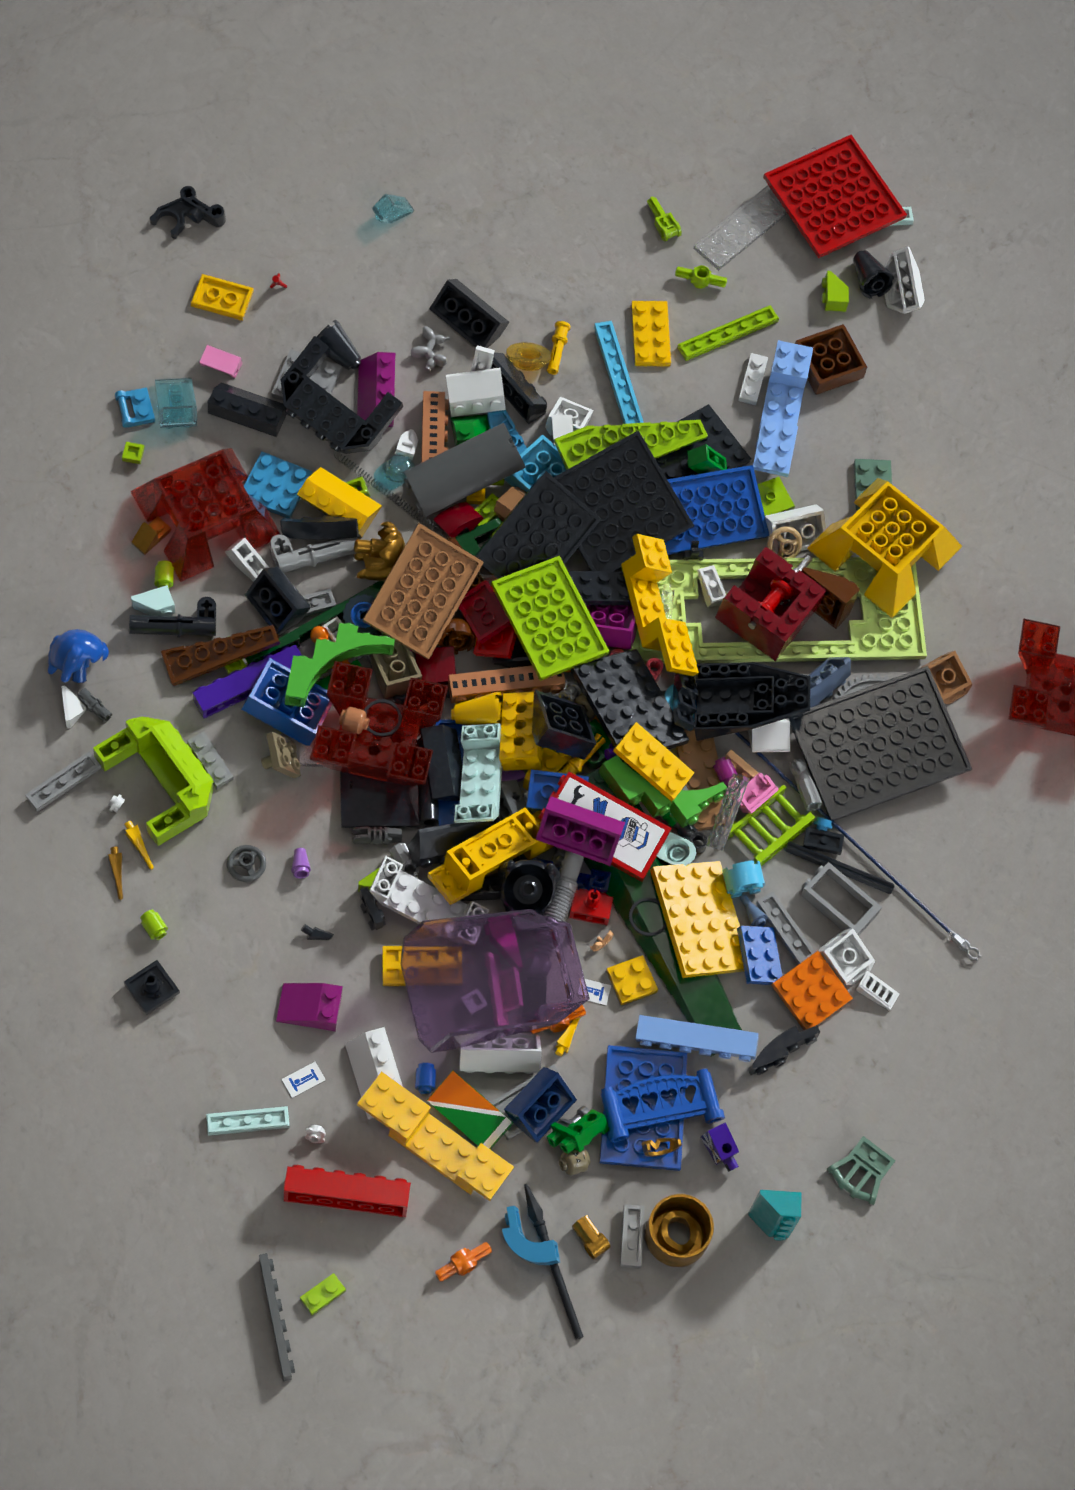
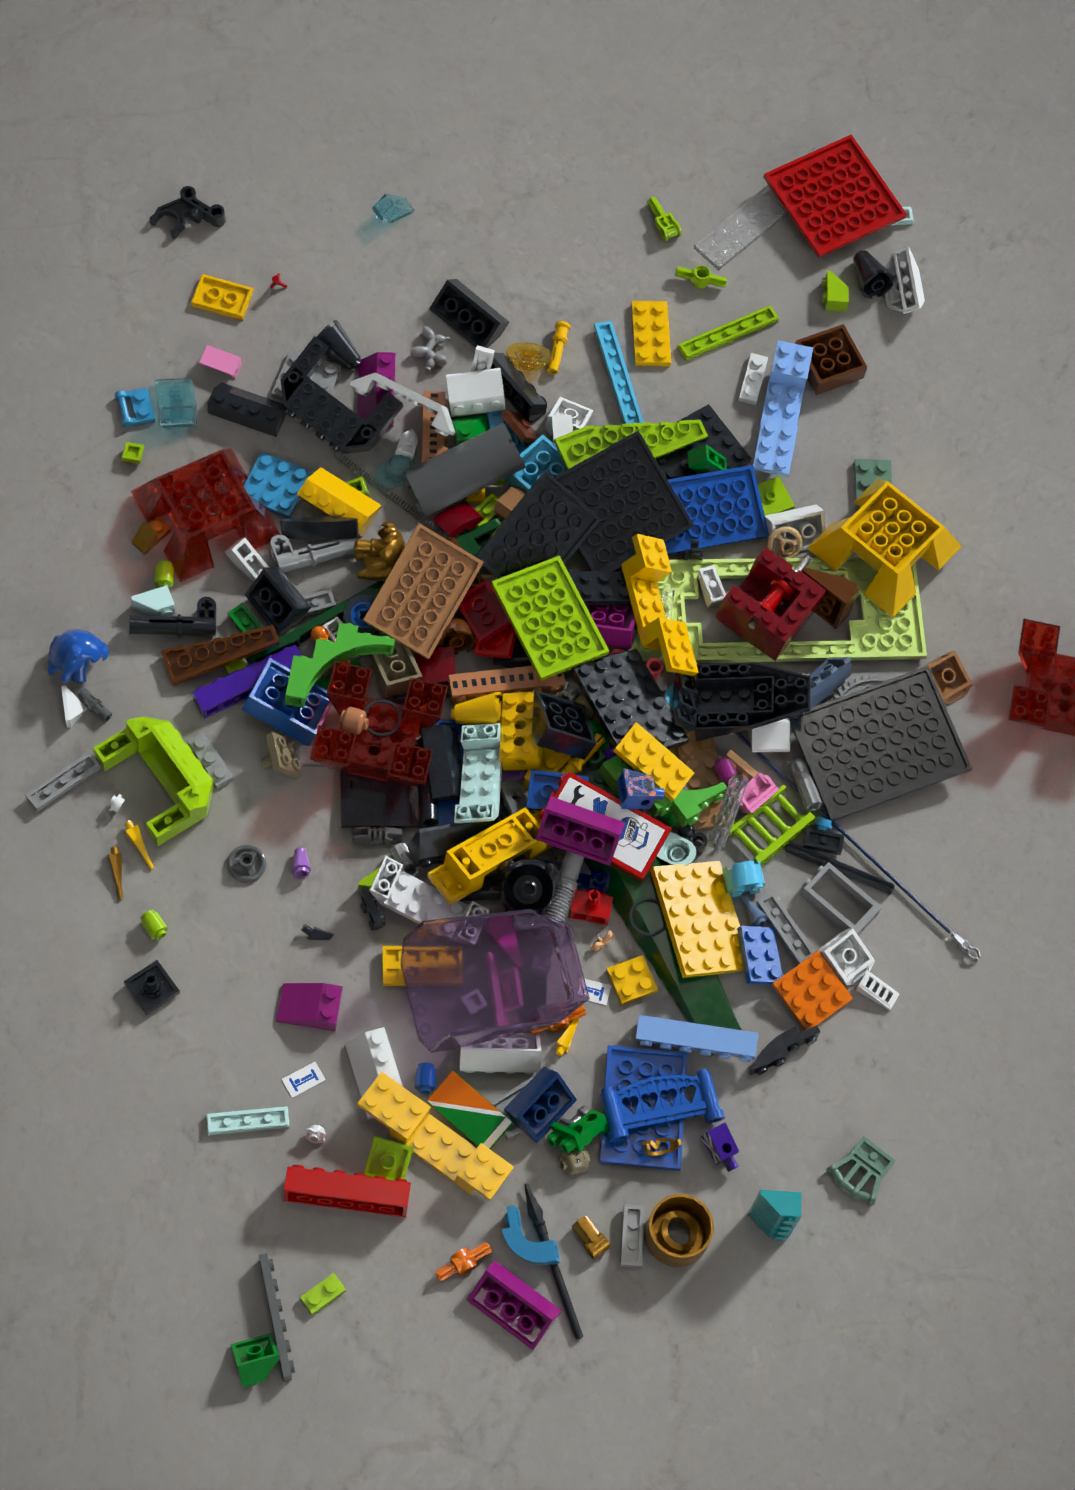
(243, 618): none -> green plate
(255, 1358): none -> green slope
(368, 384): none -> white slope
(388, 1159): none -> lime plate
(513, 1305): none -> magenta slope
(520, 426): none -> copper plate
(637, 790): none -> blue torso

